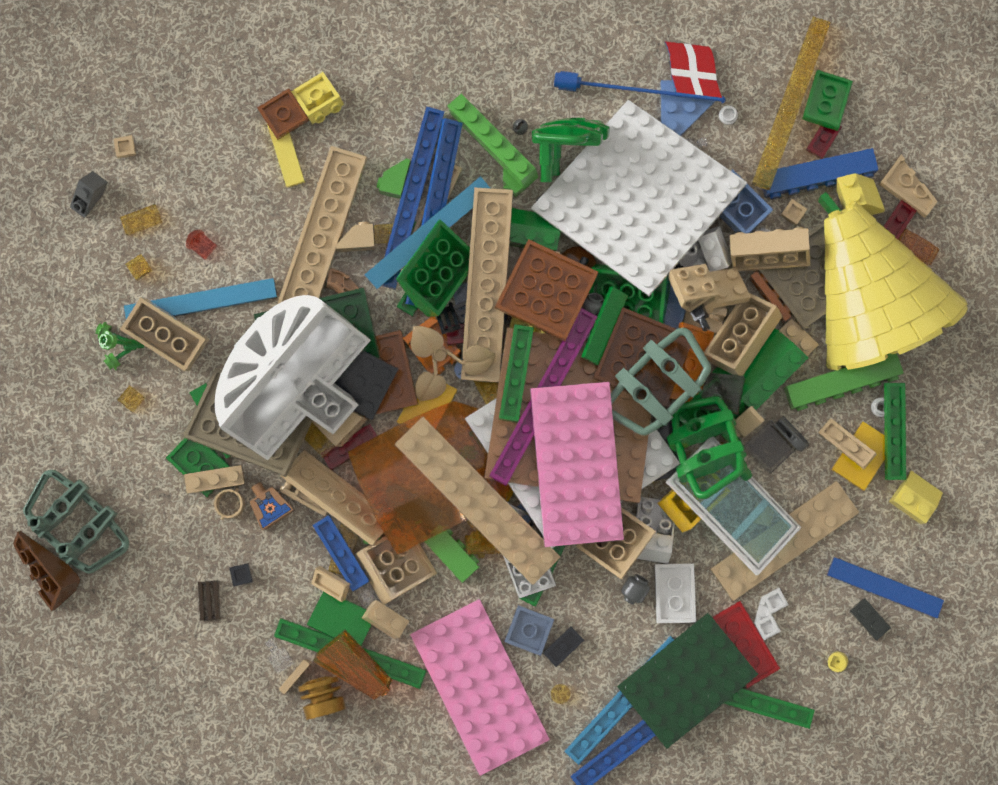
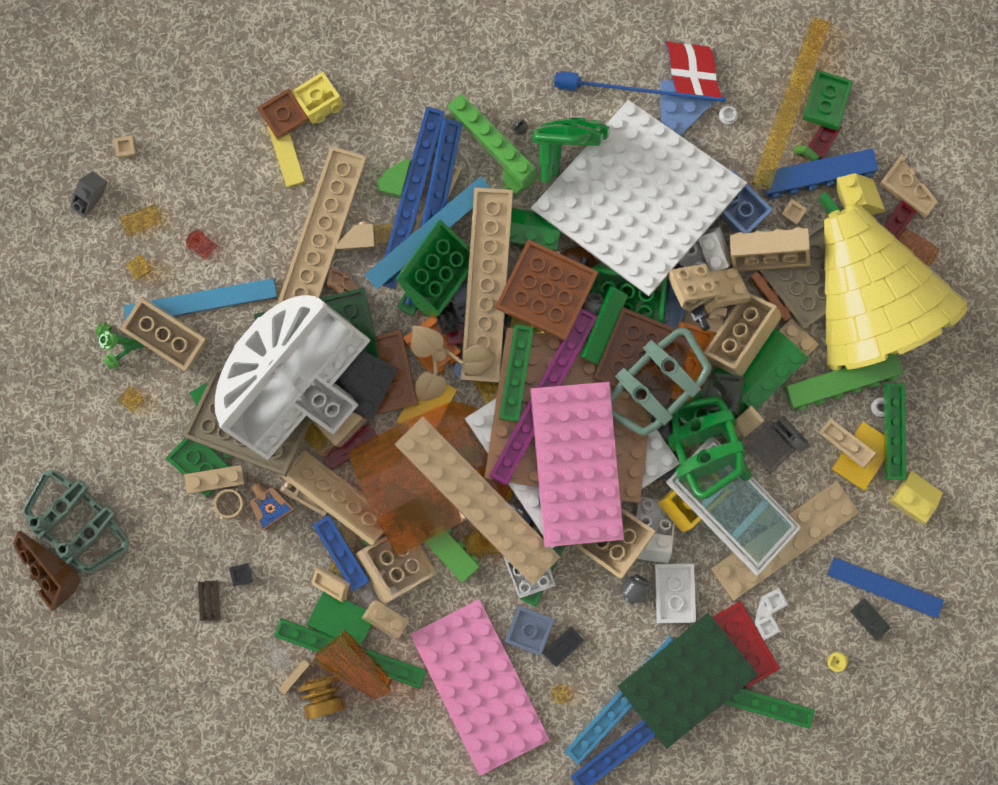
(799, 150): none -> bright green tile

